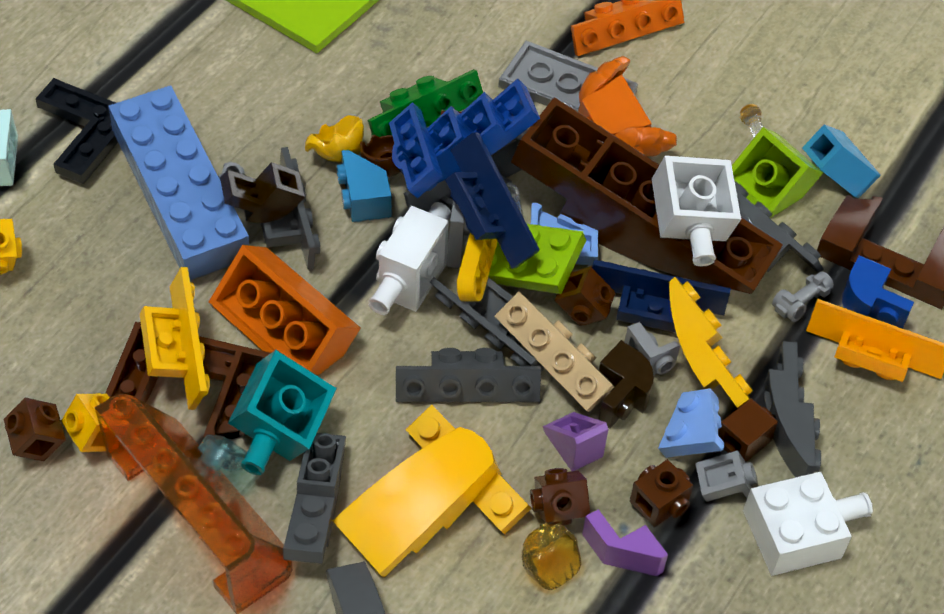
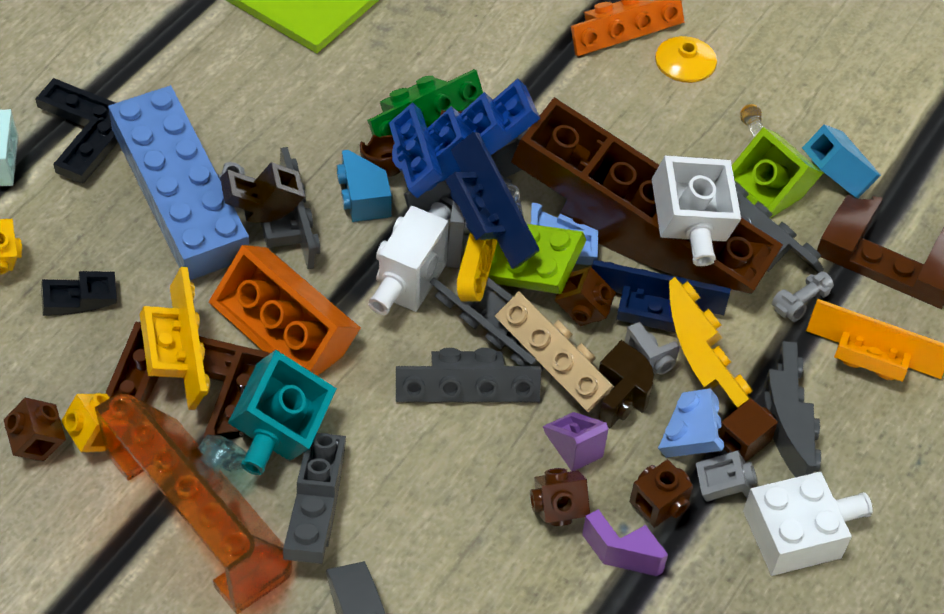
(88, 293): none -> black slope
(333, 139): yellow hair -> none
(429, 493): yellow slope -> none
(549, 75): light grey tile -> none
(551, 555): clear yellow hair -> none
(613, 106): orange torso -> none
(686, 59): none -> yellow dish
(867, 296): blue brick -> none

